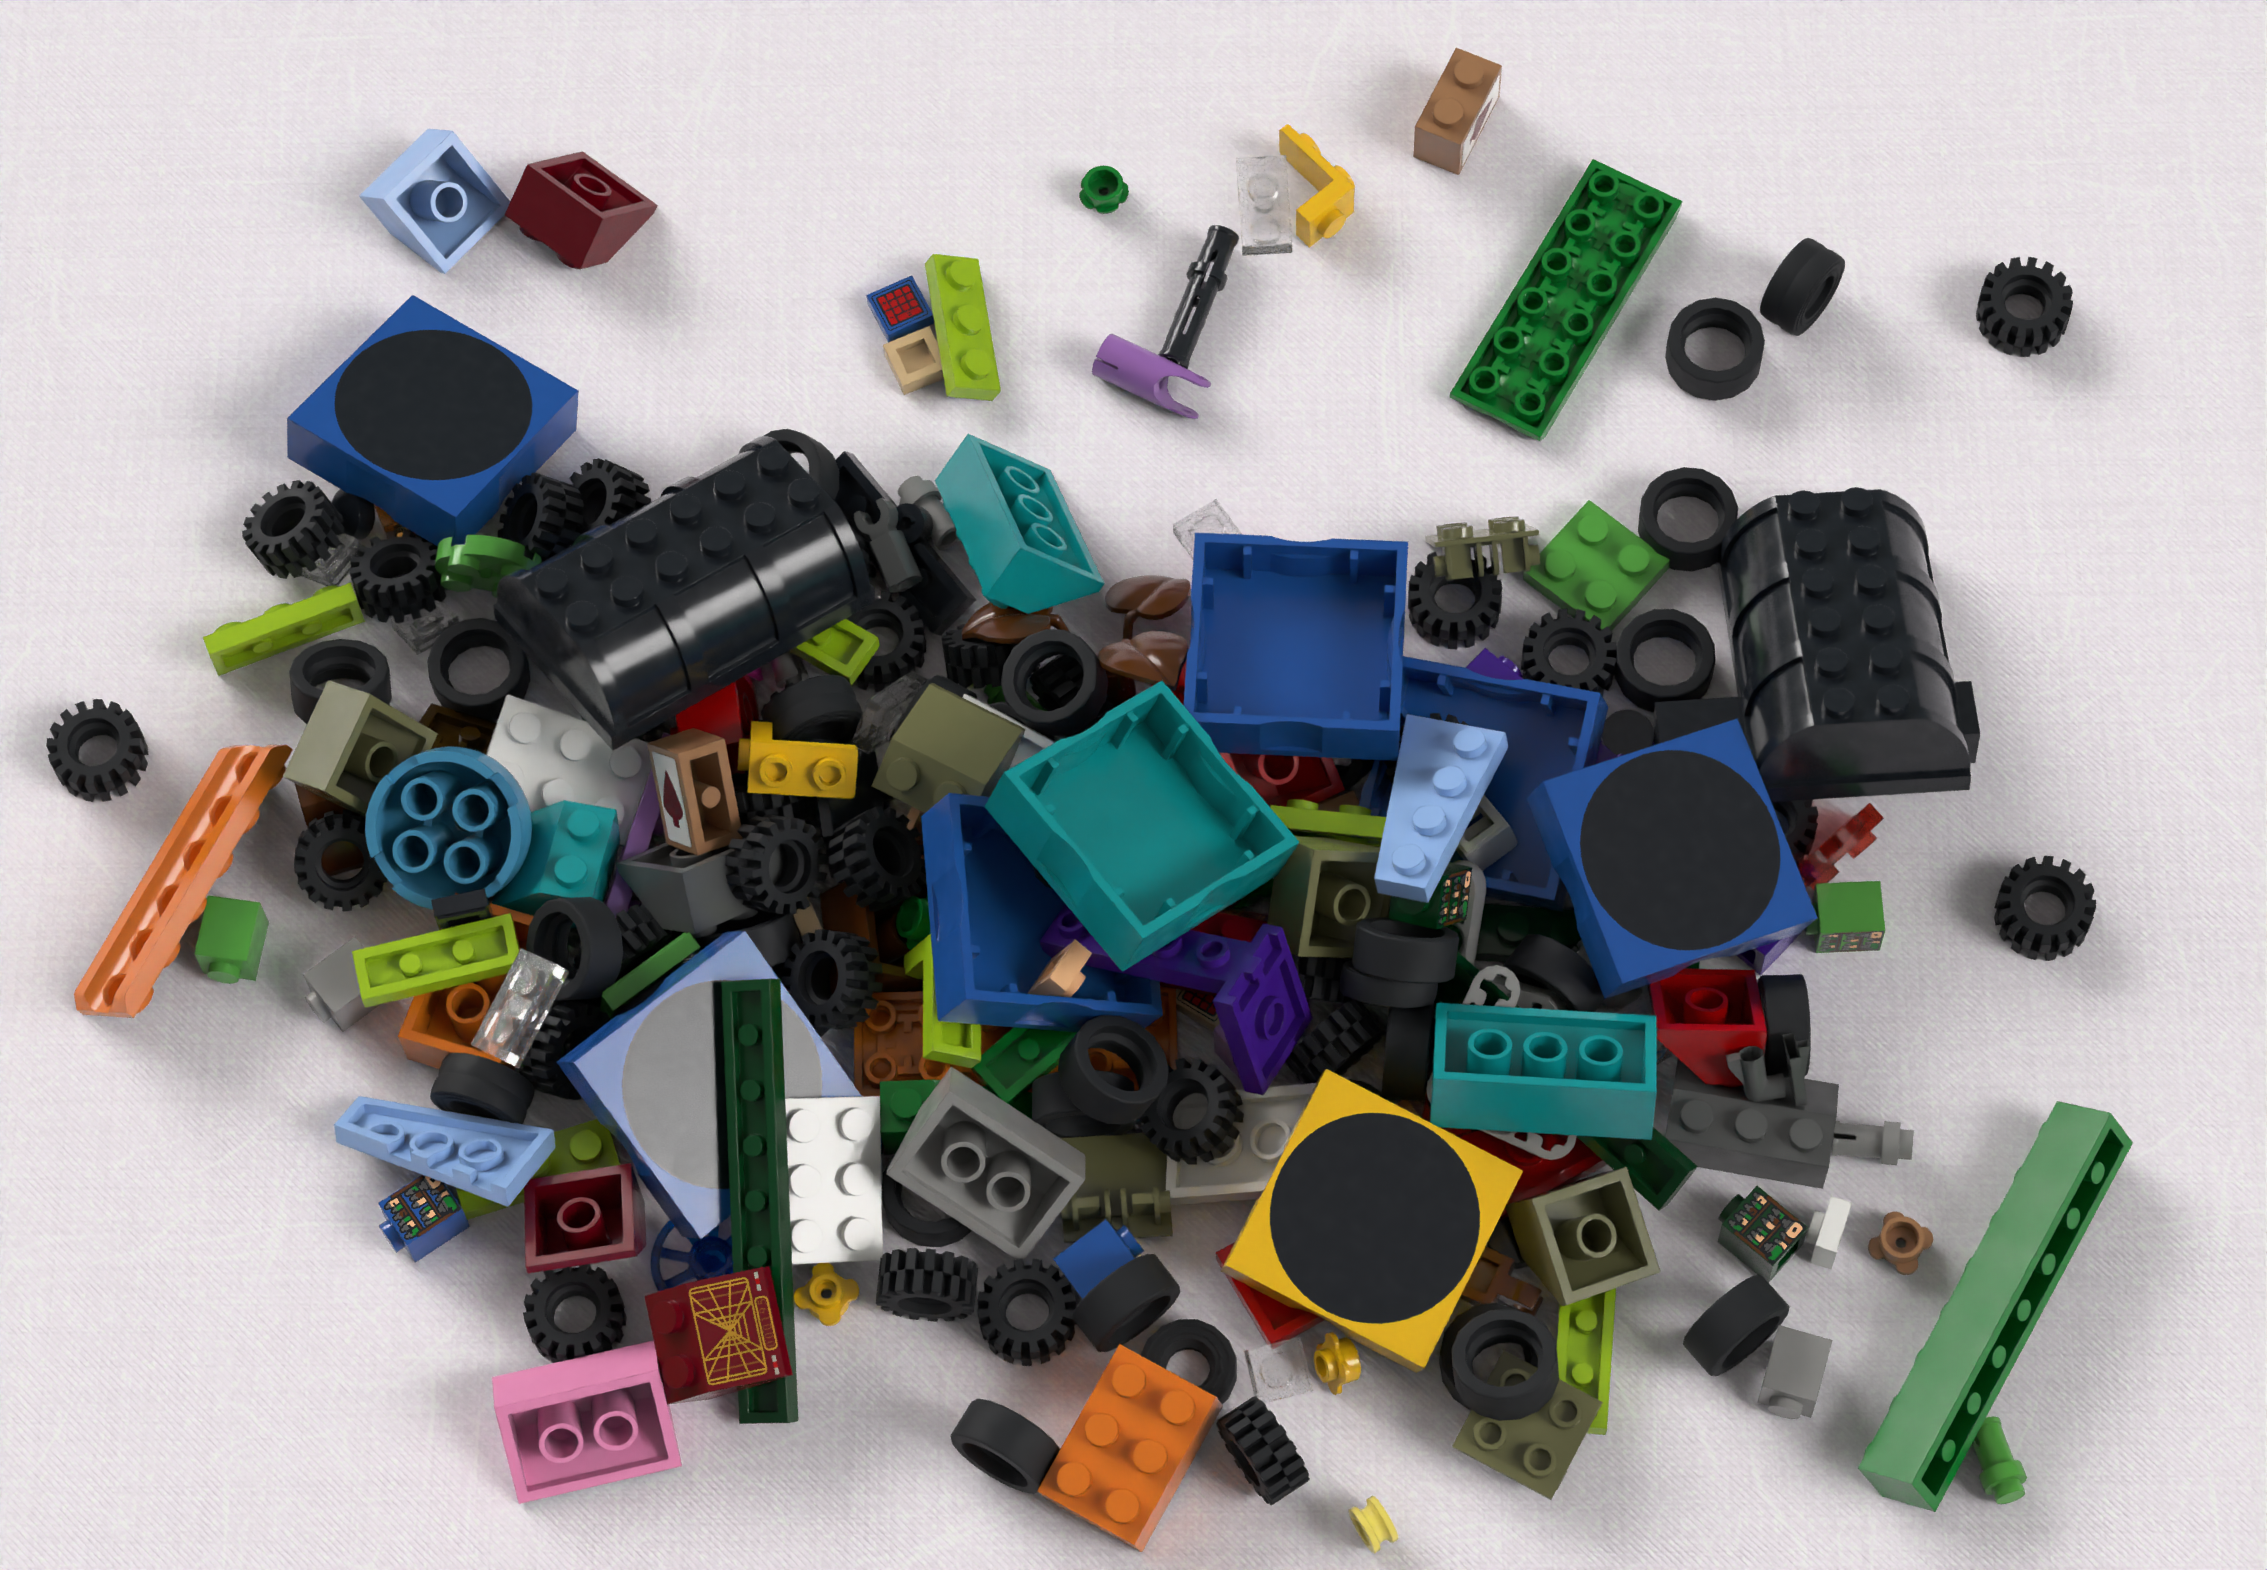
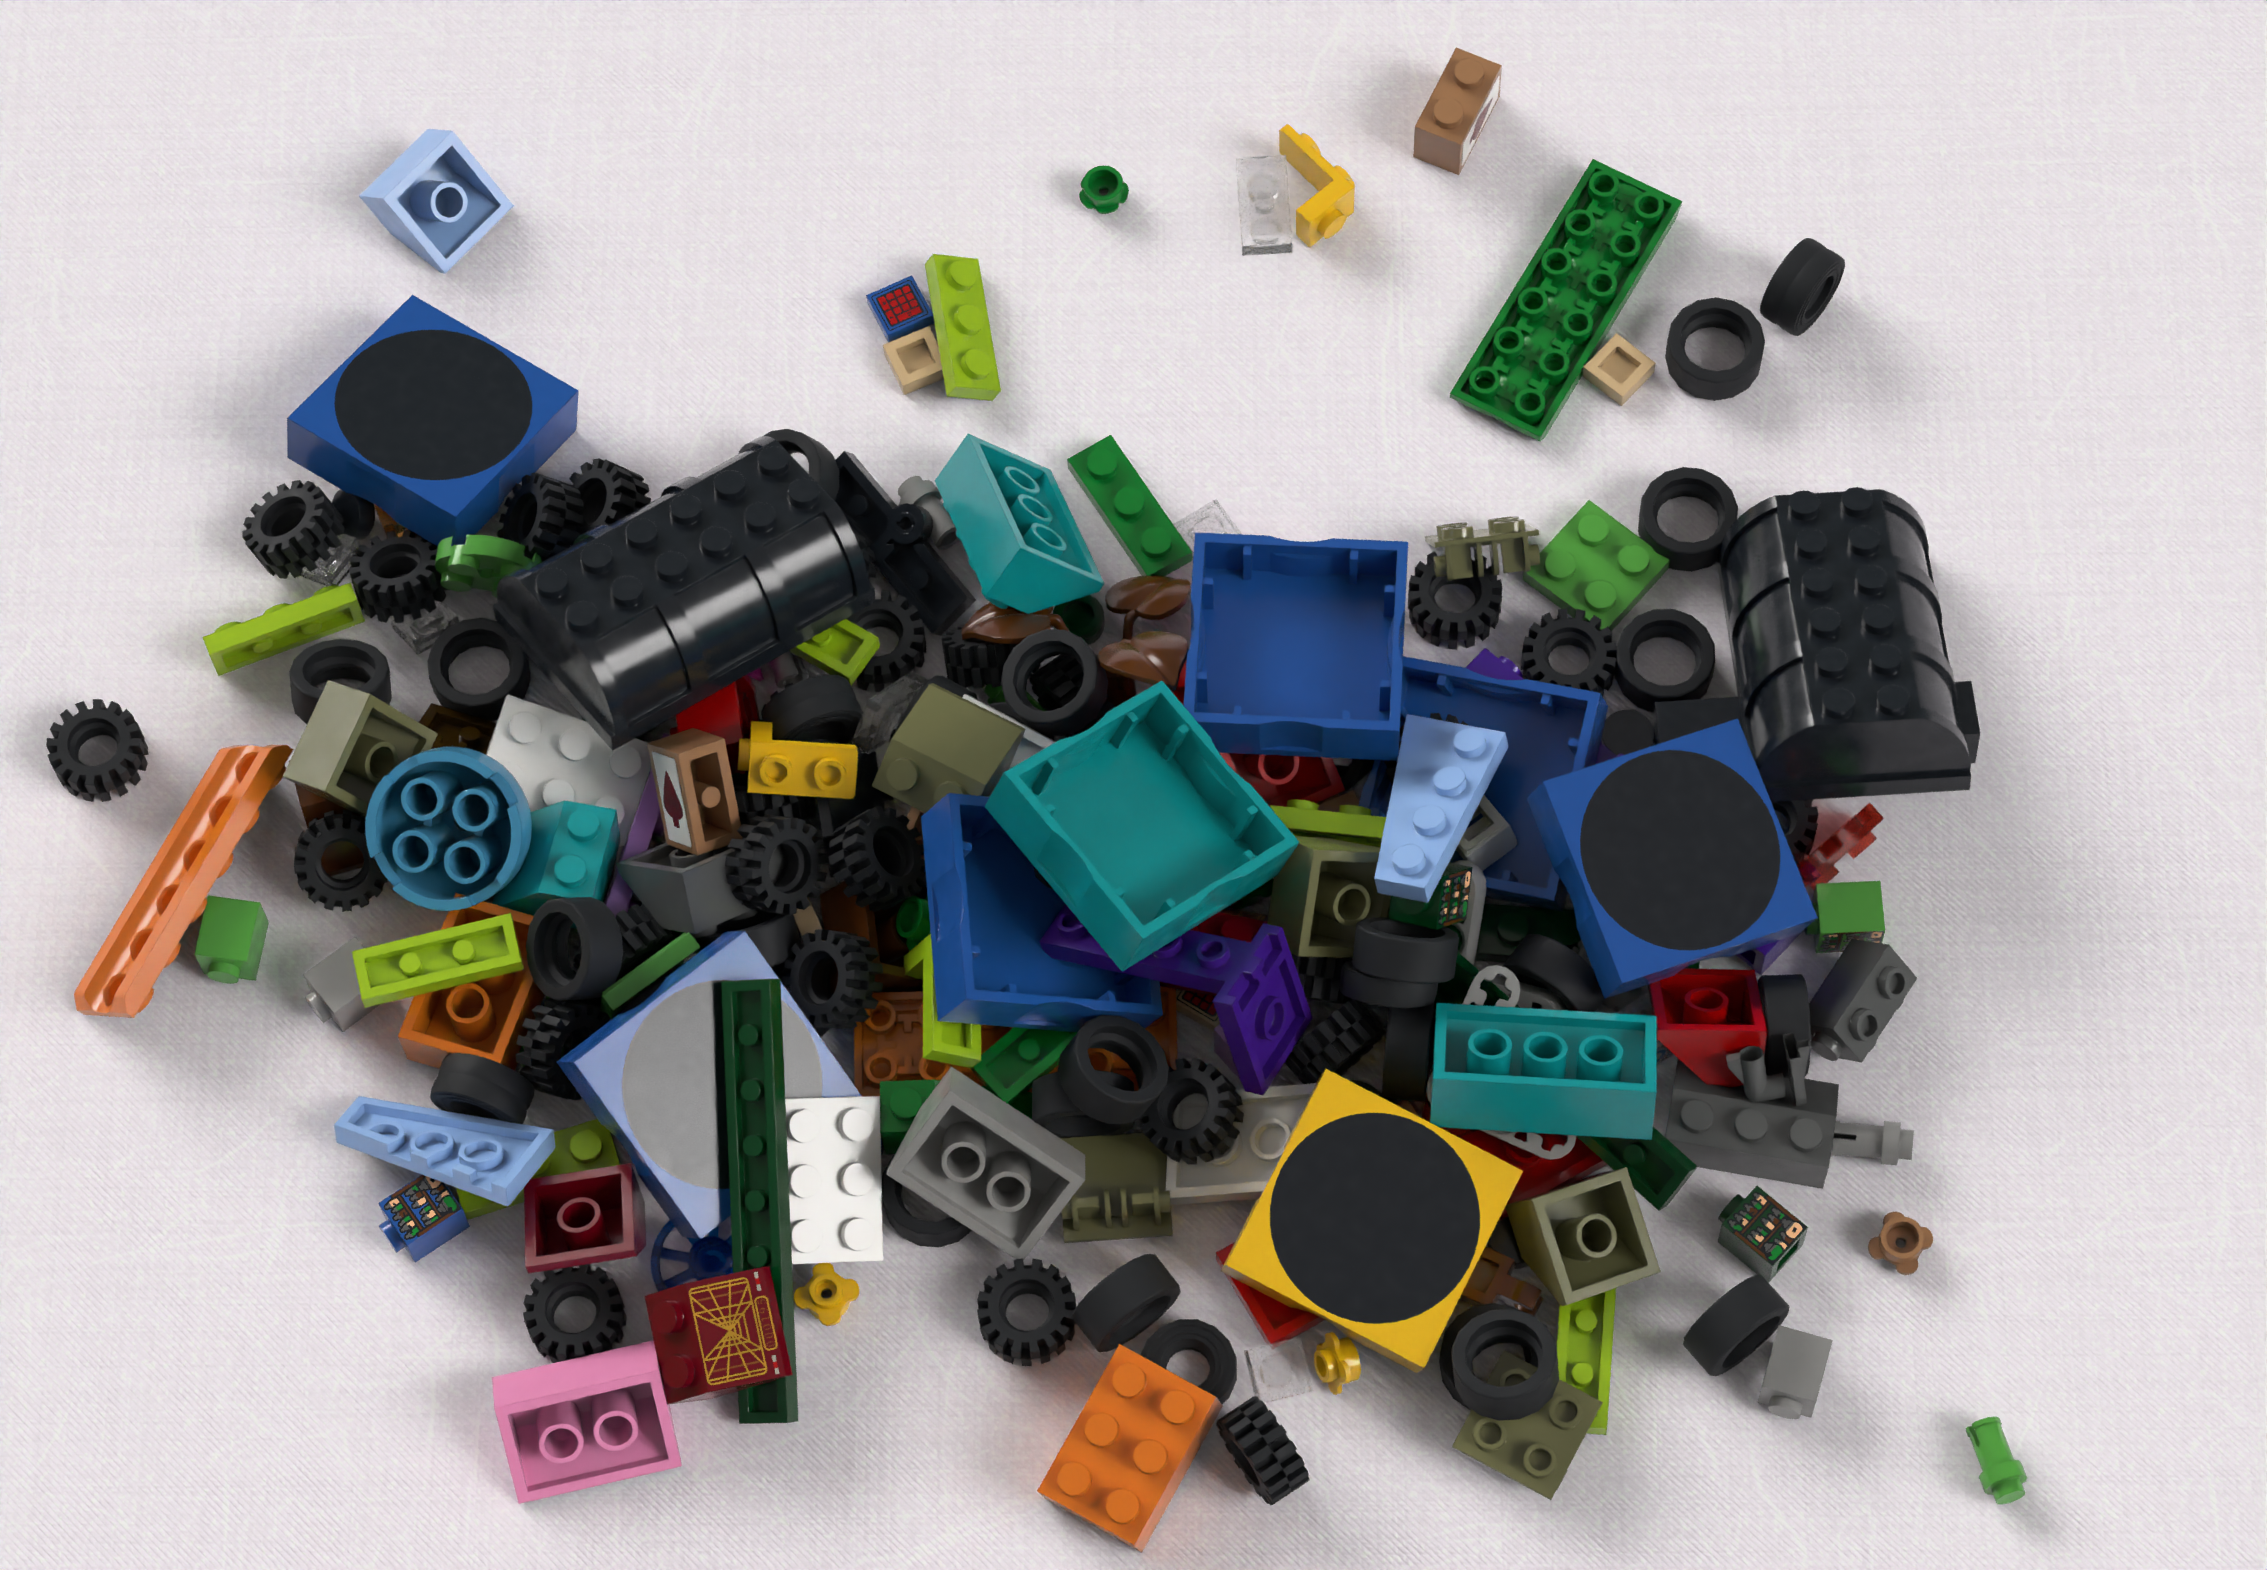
(461, 909): black tile -> none
(520, 1008): clear plate -> none
(578, 209): dark red slope -> none
(890, 547): dark grey bar -> none
(927, 1284): black tyre -> none
(1004, 1445): black tyre -> none
(1063, 973): light nougat plate -> none
(1083, 617): none -> dark green tile
(1097, 1256): blue brick -> none
(1129, 509): none -> green plate
(1143, 373): medium lavender piece -> none
(1216, 249): black pin -> none
(1373, 1524): light yellow bush -> none
(1619, 369): none -> tan tile
(1827, 1231): white plate -> none
(1858, 1000): none -> dark grey brick
(1995, 1306): green brick -> none
(2032, 282): black tyre -> none
(2055, 880): black tyre -> none

